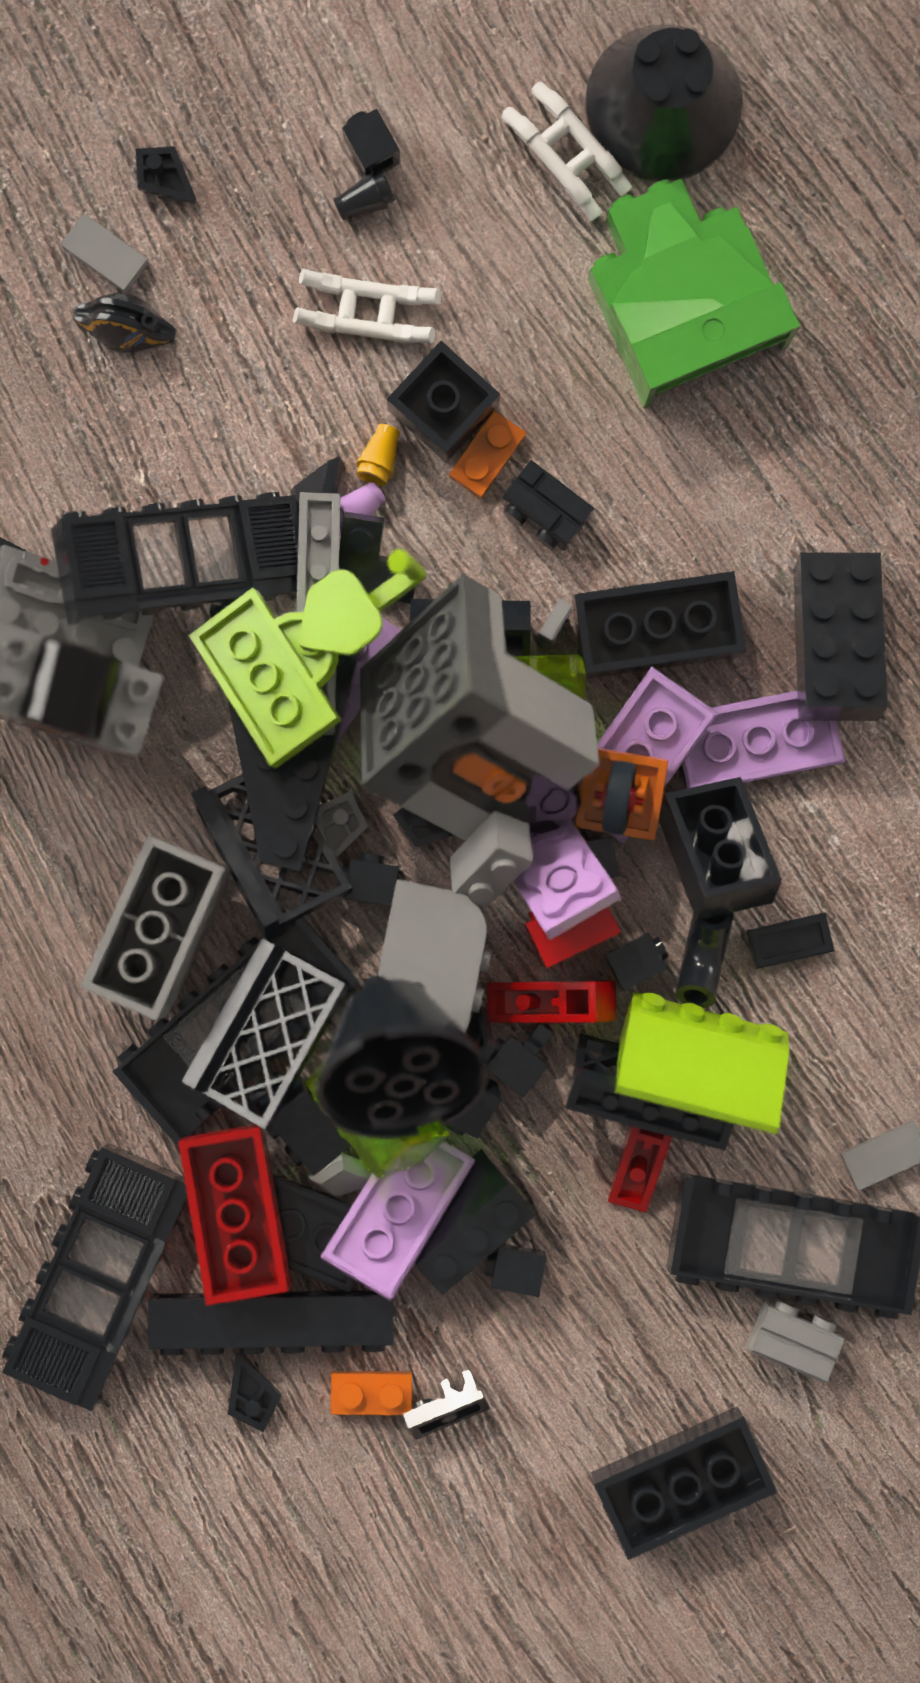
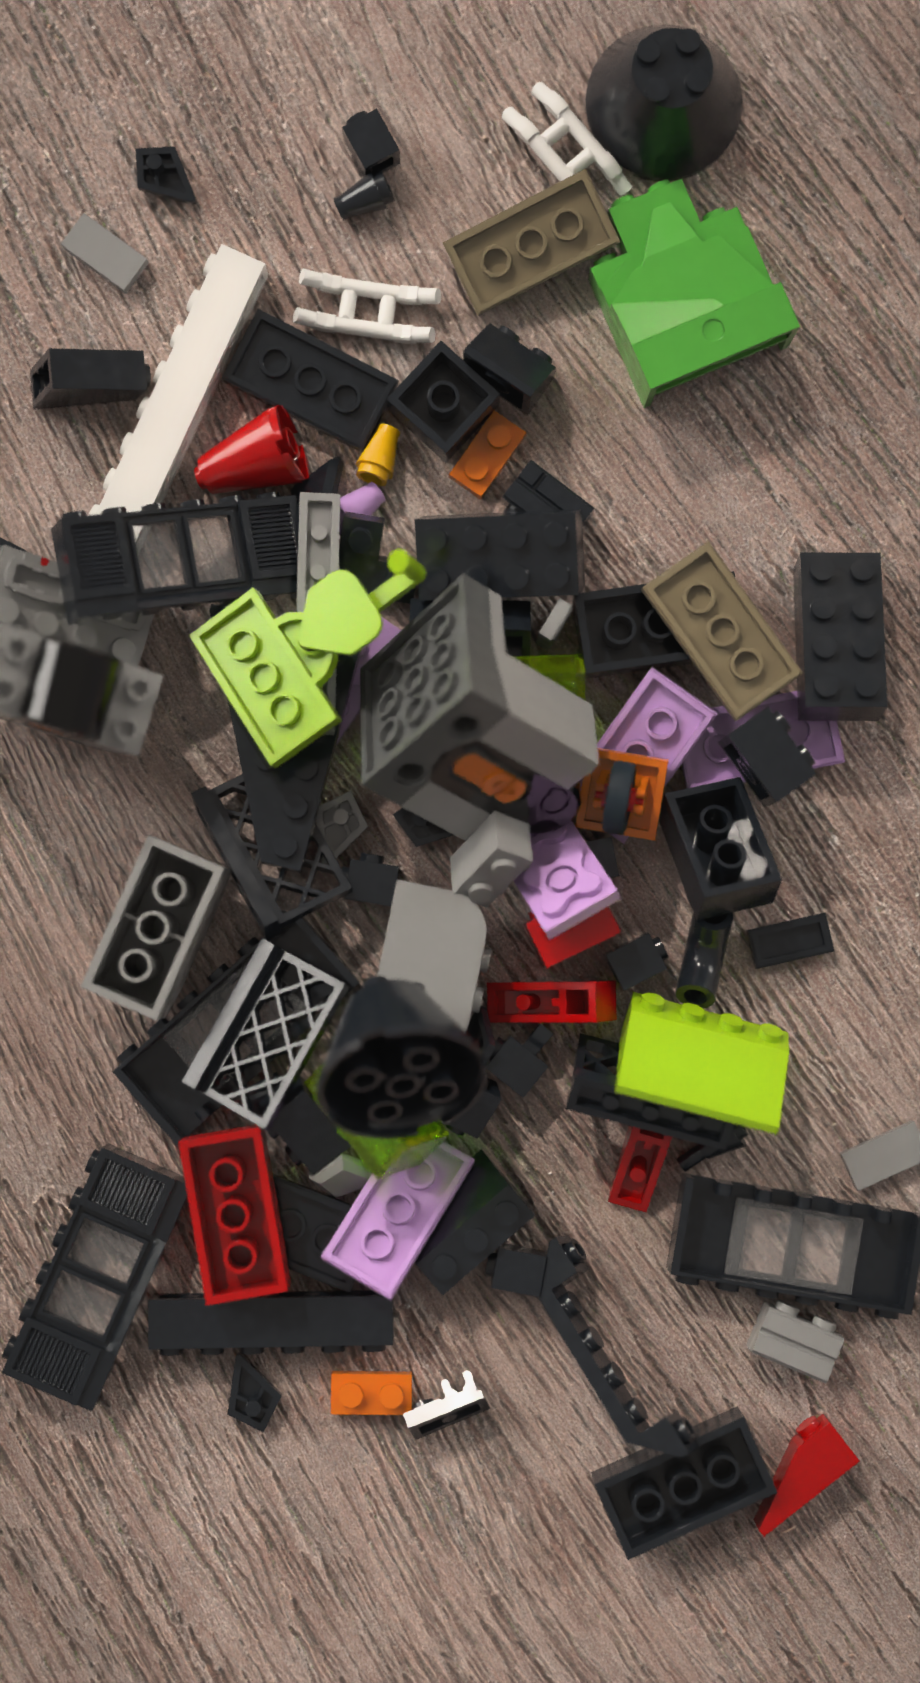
(88, 377): none -> black slope
(124, 323): black hat -> none
(185, 381): none -> white brick
(255, 456): none -> red cone
(310, 380): none -> black piece
(504, 552): none -> black brick
(510, 367): none -> black slope
(531, 242): none -> dark tan piece
(563, 1265): none -> black slope
(702, 1152): none -> black cone
(721, 631): none -> dark tan piece
(768, 756): none -> black brick
(808, 1466): none -> red slope

